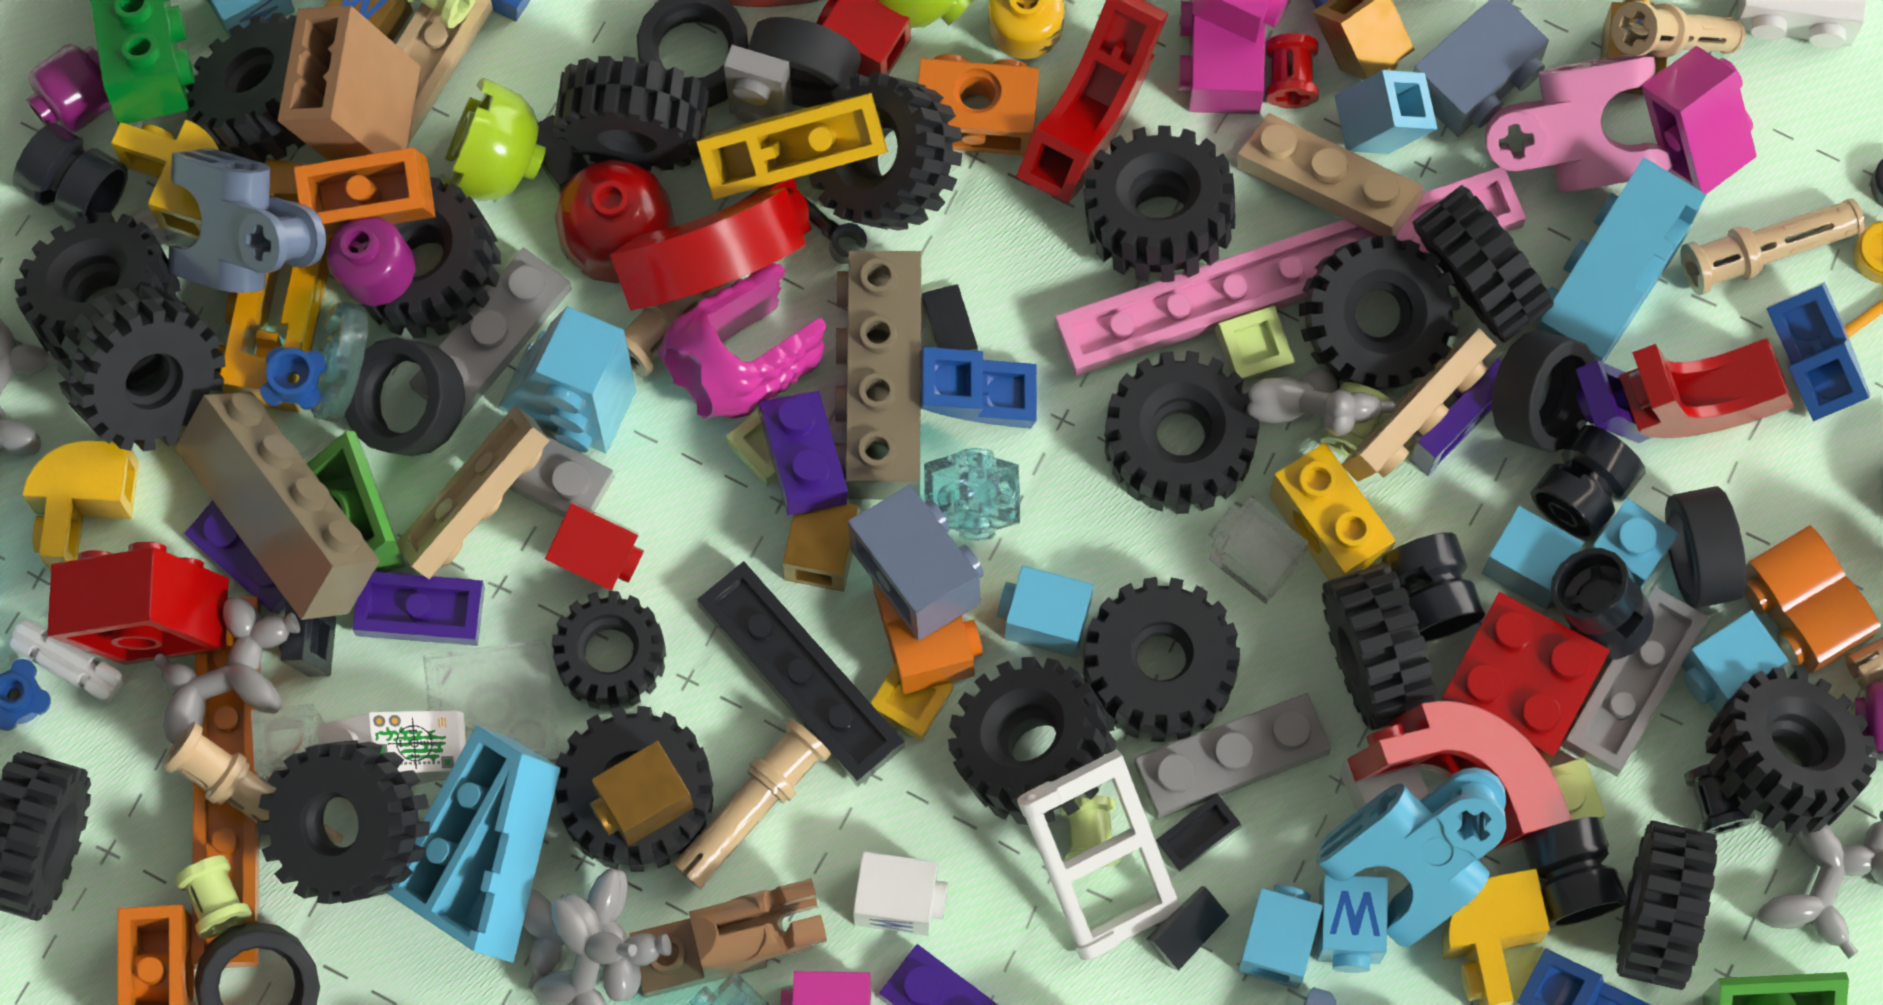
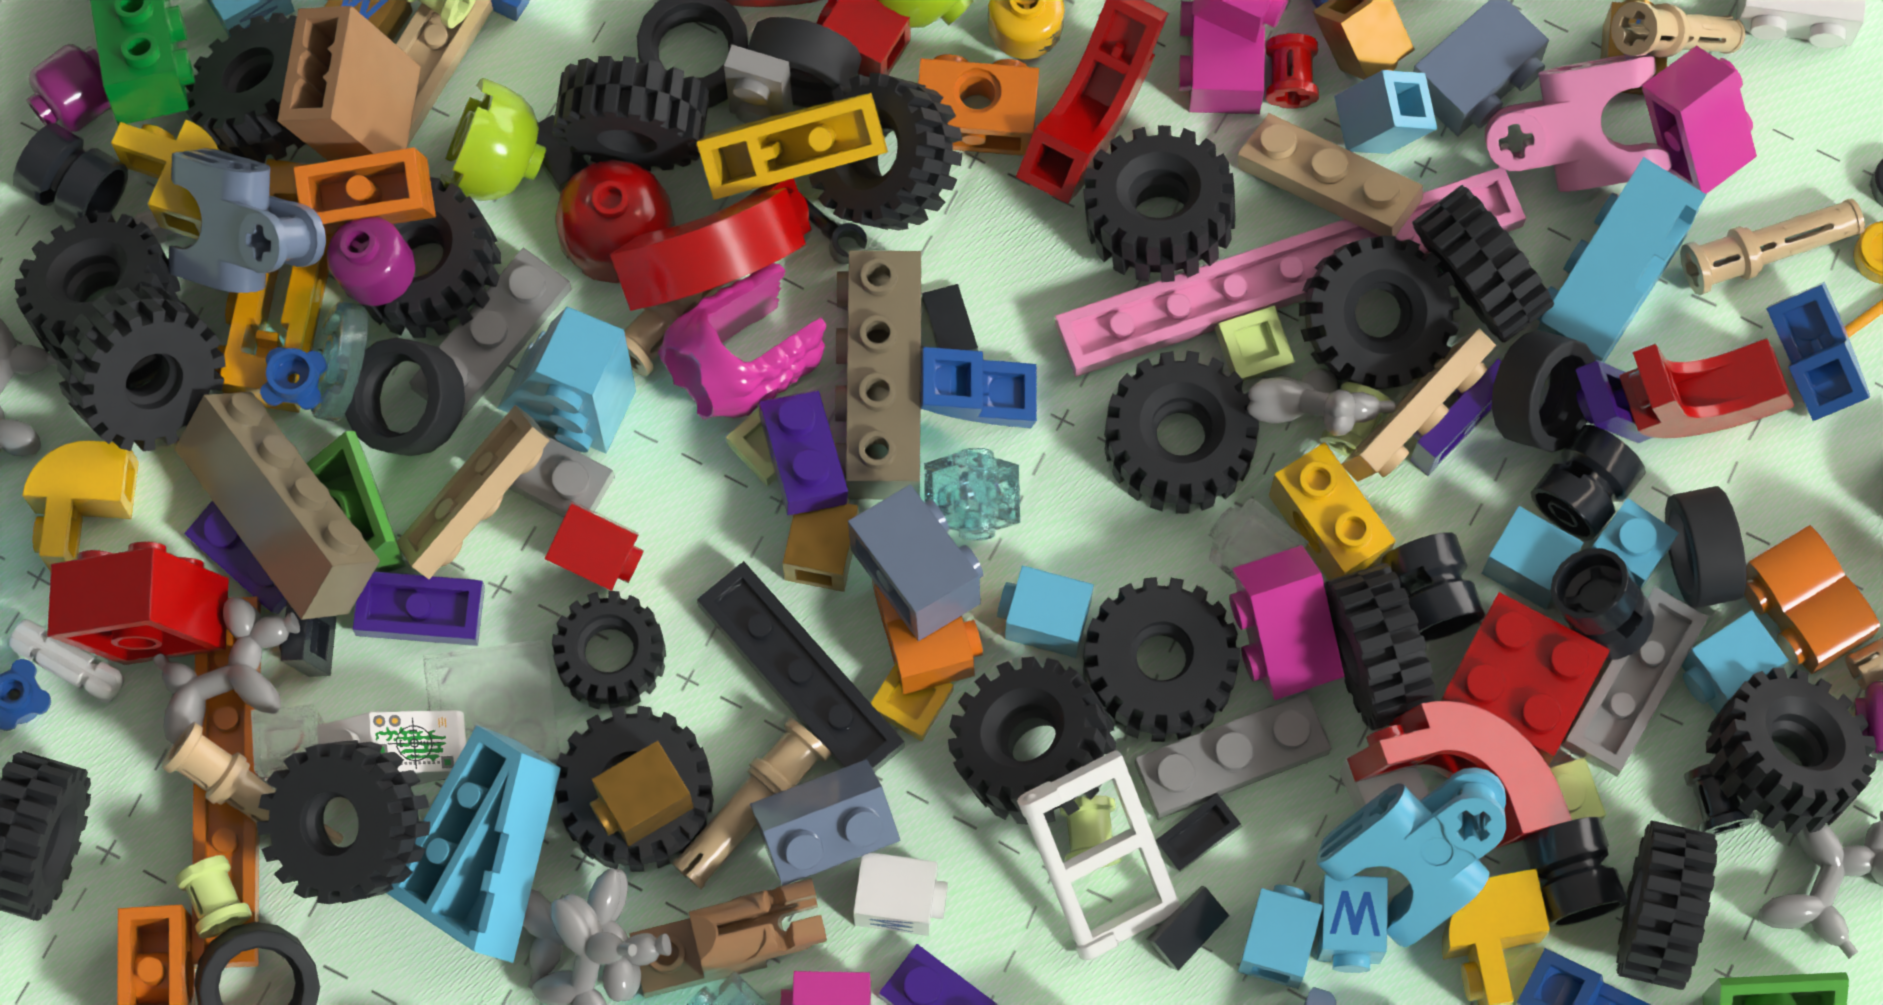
(825, 822): none -> sand blue brick
(1286, 623): none -> dark pink brick

